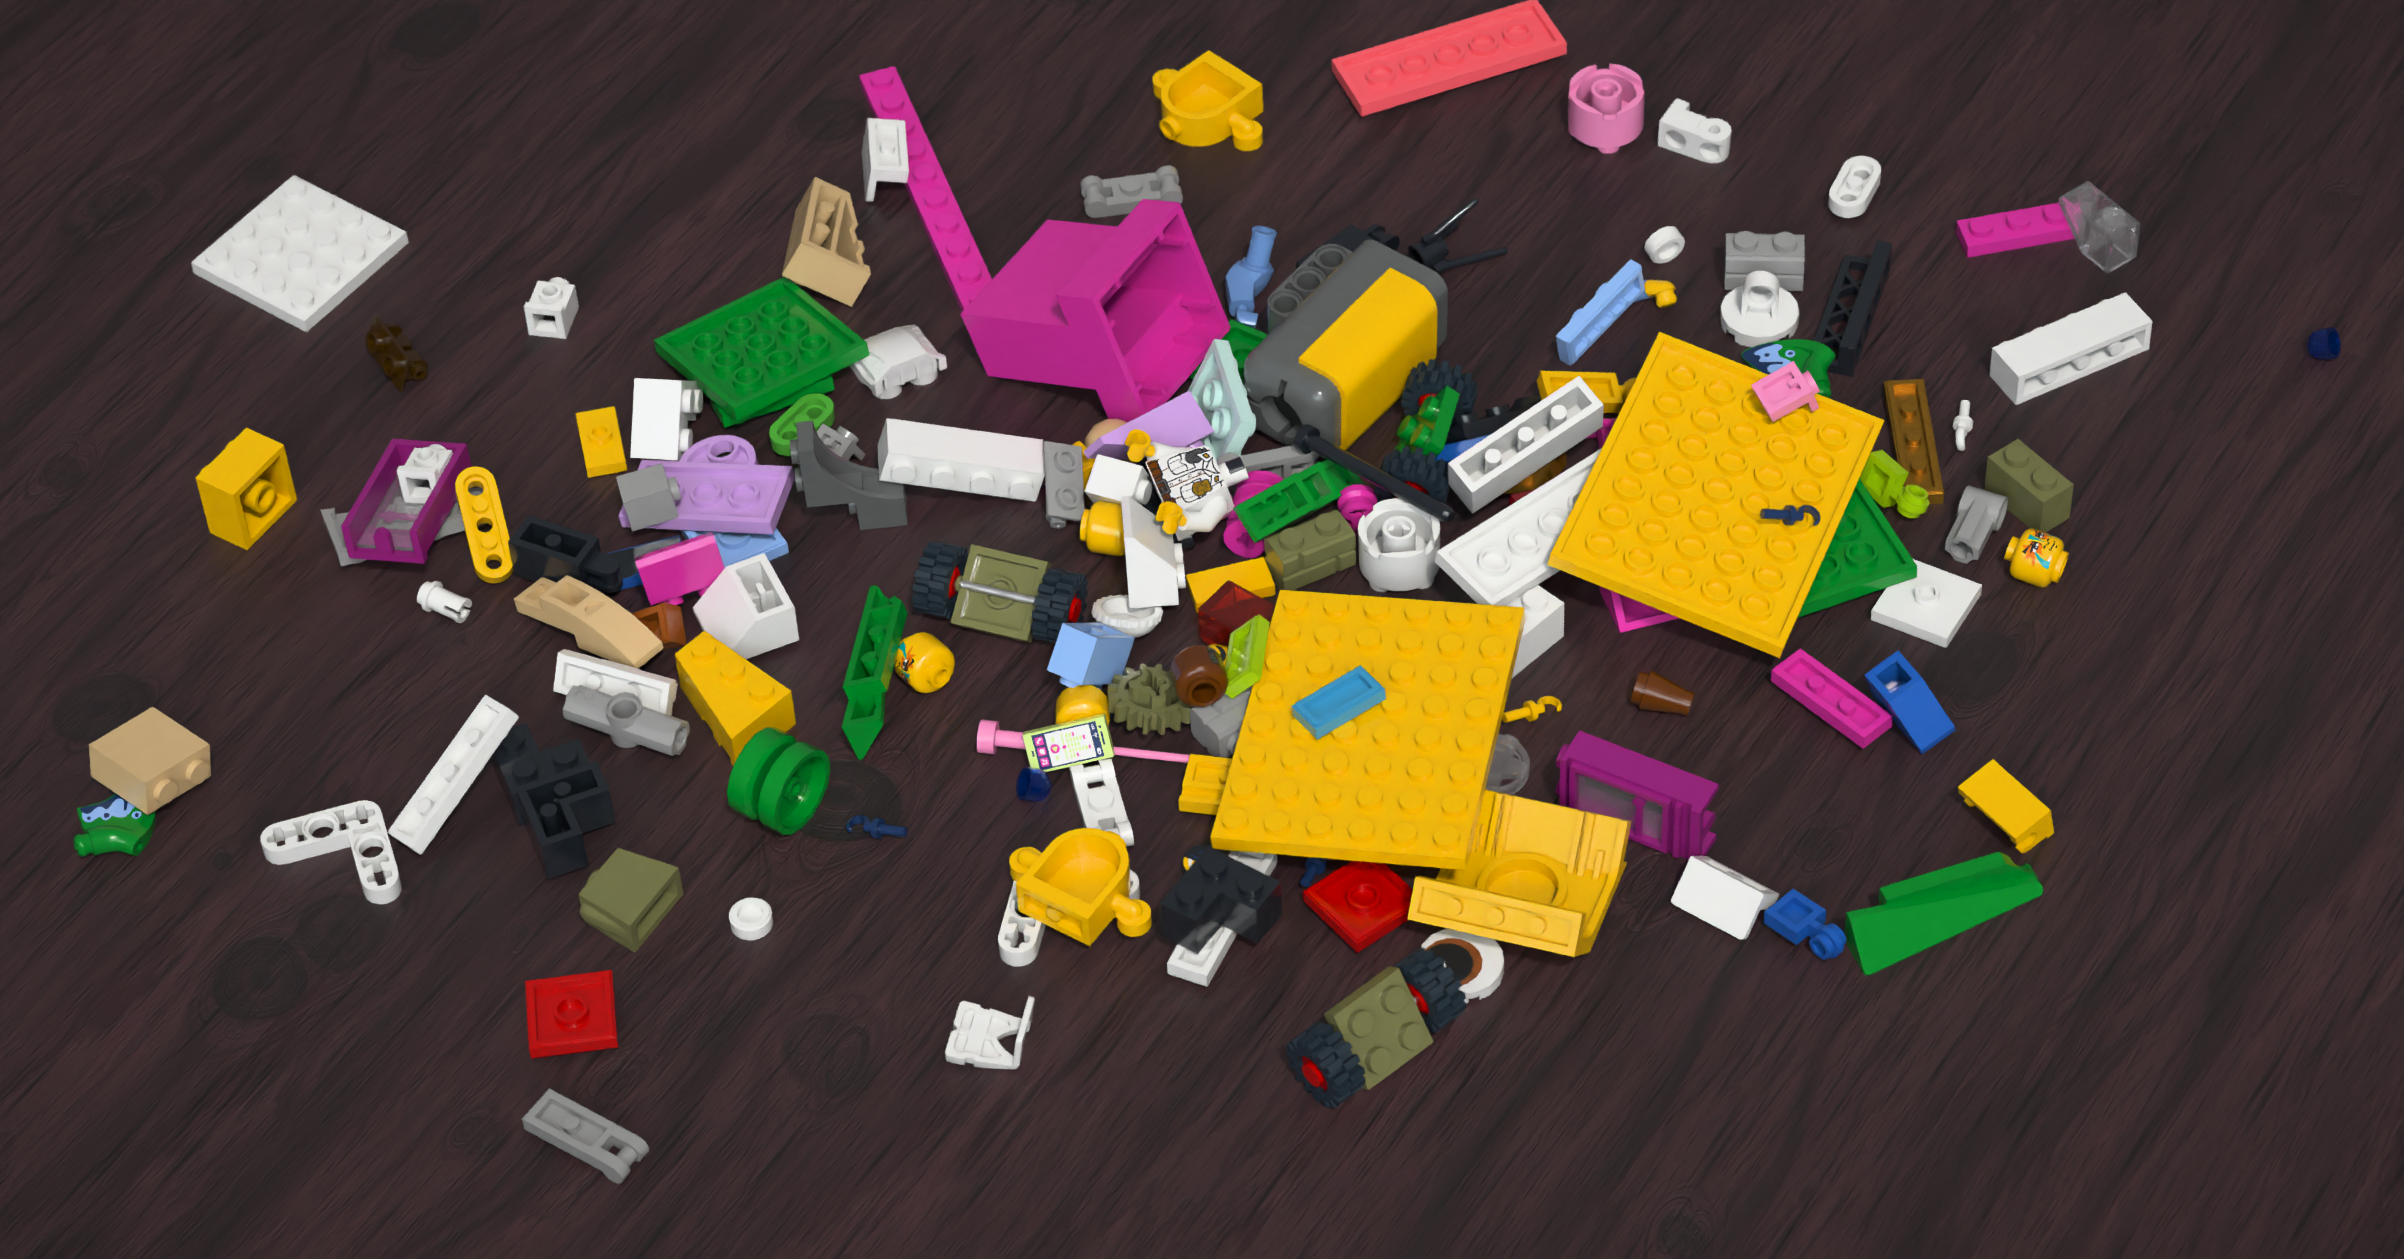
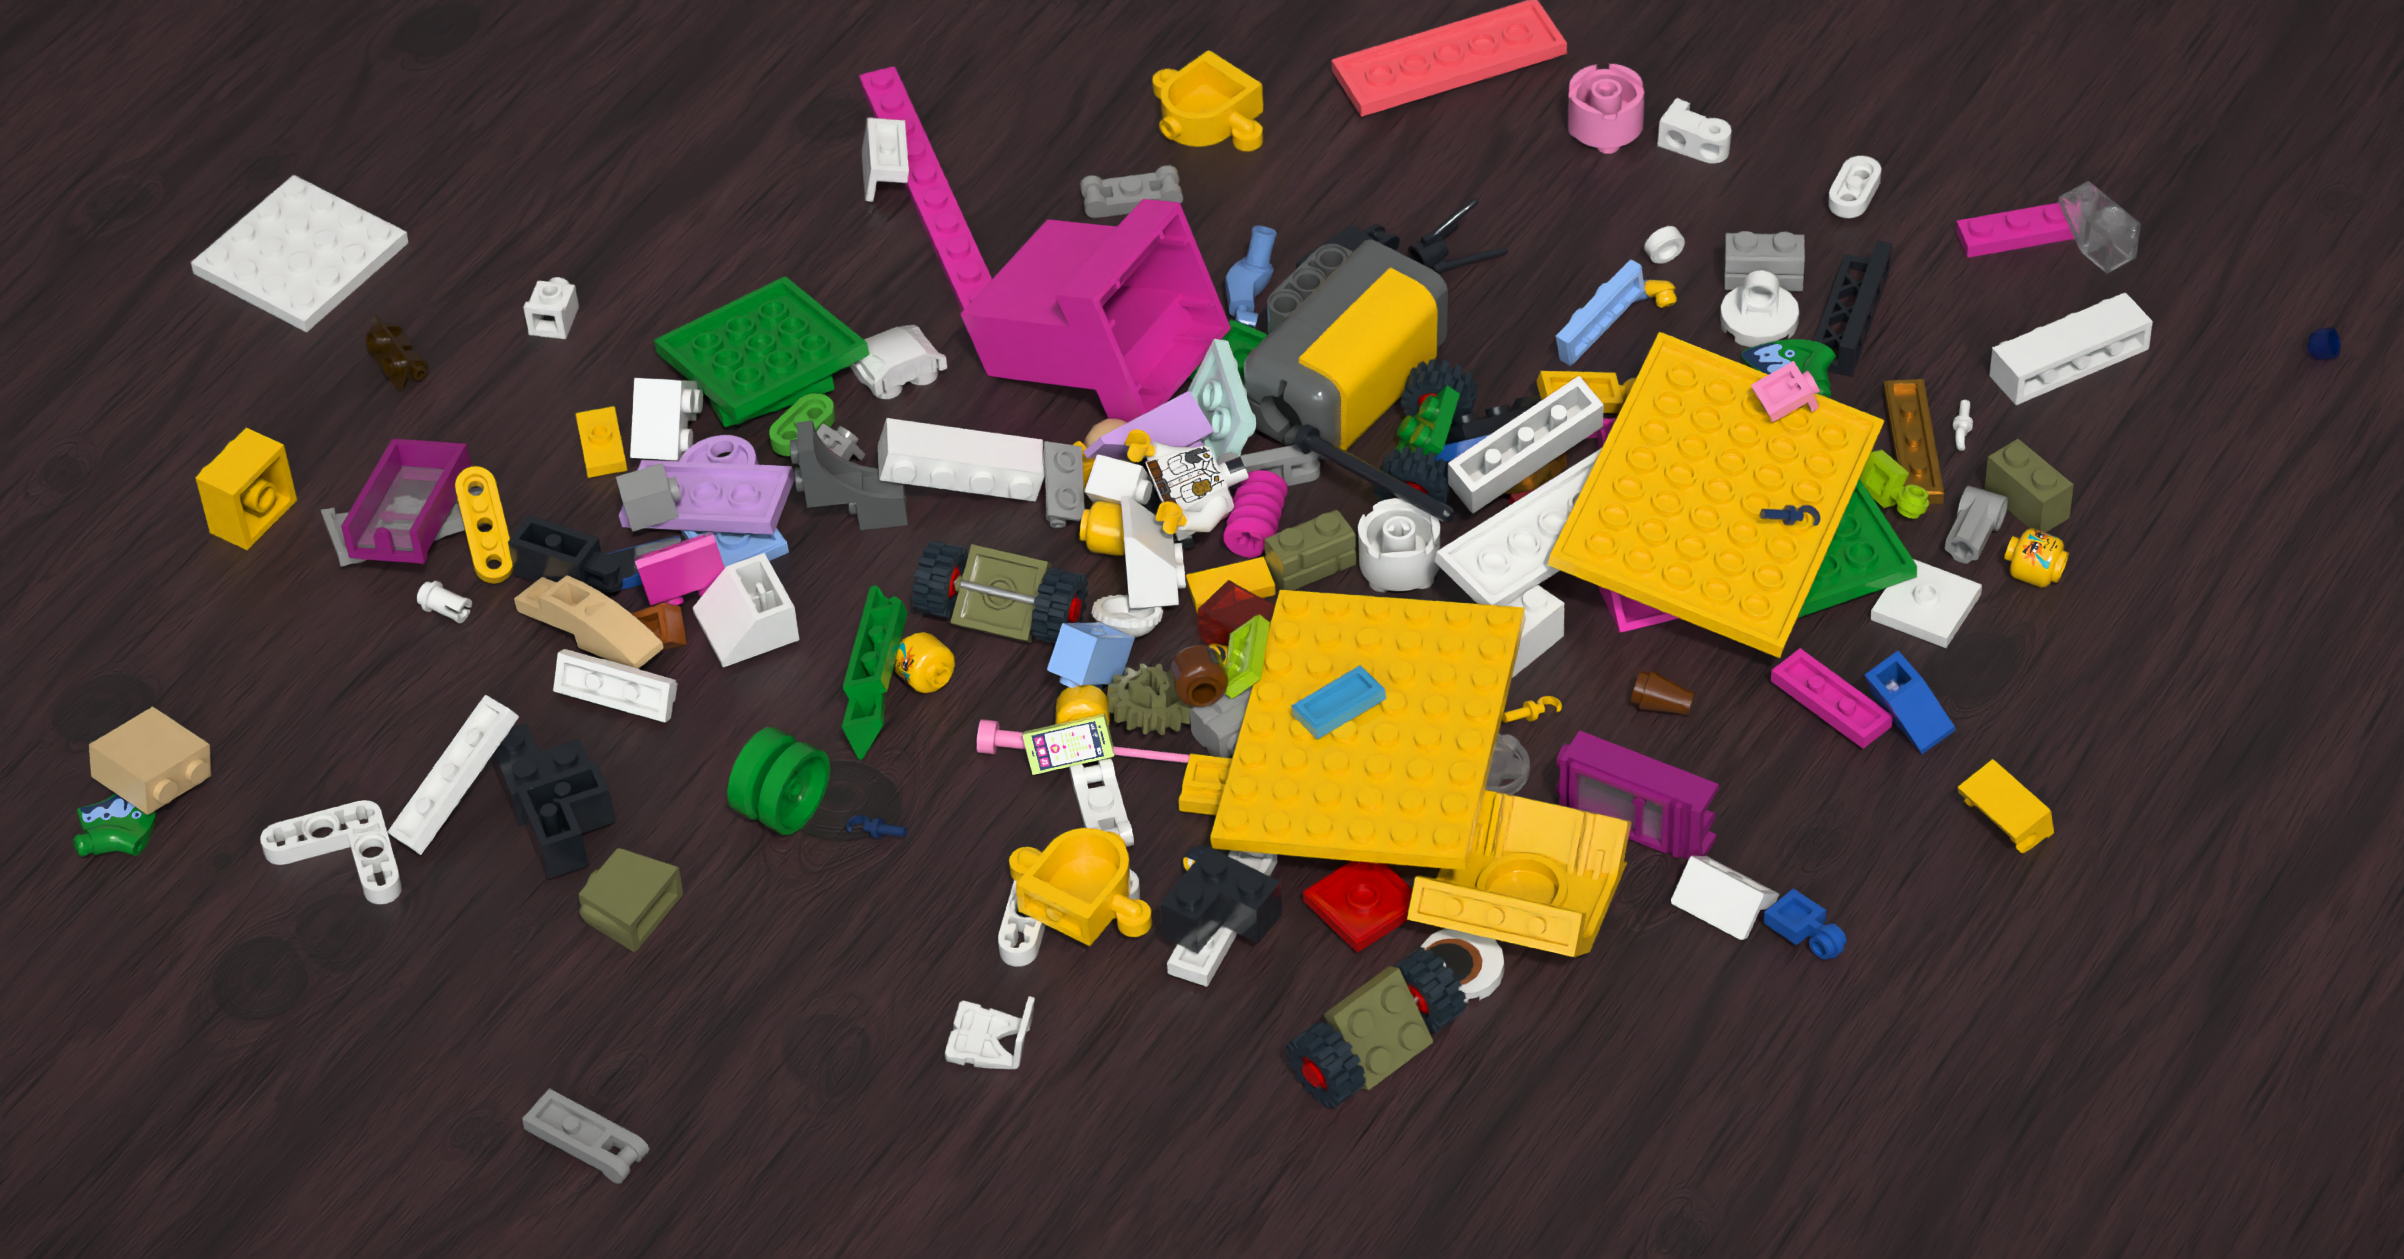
(422, 465): white brick -> none
(571, 1014): red plate -> none
(626, 720): light grey piece -> none
(731, 693): yellow wedge -> none
(750, 918): white tile -> none
(824, 244): tan wedge -> none
(1033, 784): clear blue hinge -> none
(1294, 499): green slope -> none
(1313, 866): dark blue hand -> none
(1356, 502): dark pink wheel -> none
(1935, 908): green wedge -> none

